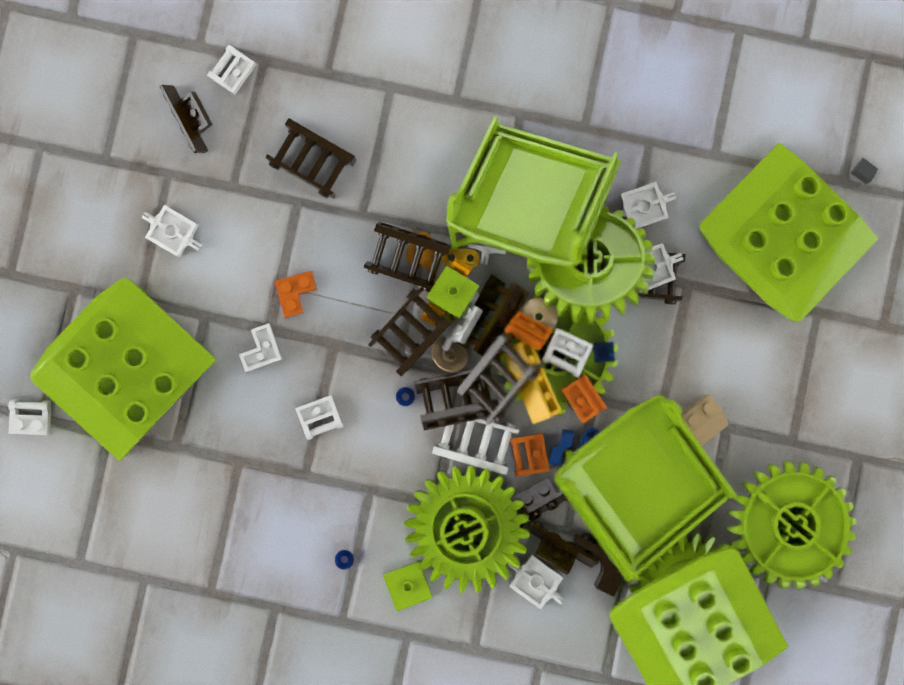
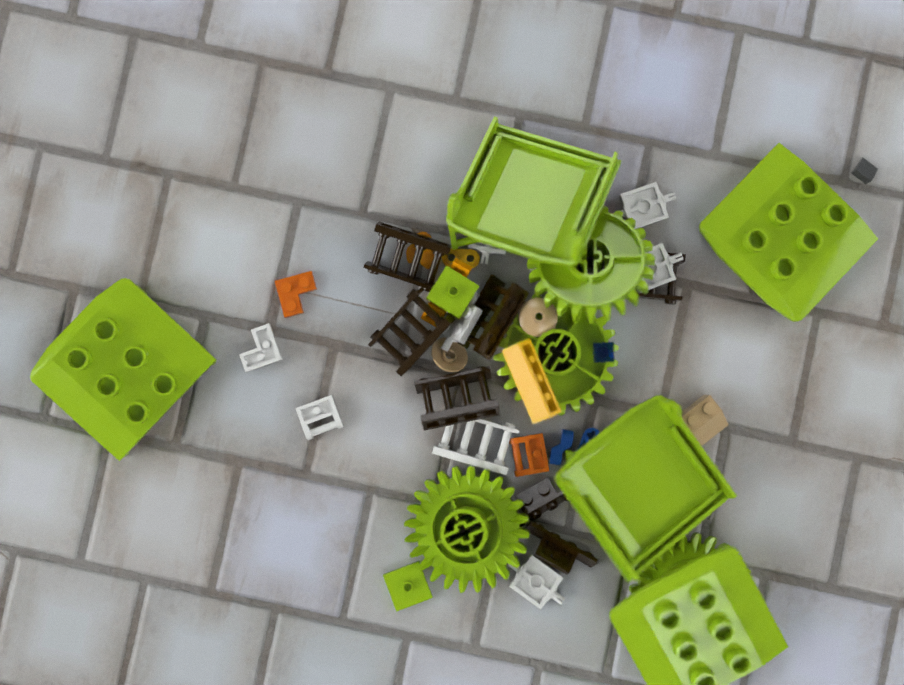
(29, 423): white plate -> none
(171, 231): white plate -> none
(189, 115): dark brown bracket -> none
(236, 72): white plate -> none
(311, 140): dark brown fence -> none
(342, 565): clear blue plate -> none
(400, 392): clear blue plate -> none
(481, 372): dark brown fence -> none
(529, 330): orange plate -> none
(569, 346): white plate -> none
(583, 398): orange plate -> none
(609, 575): dark brown arch -> none
(820, 519): lime gear -> none

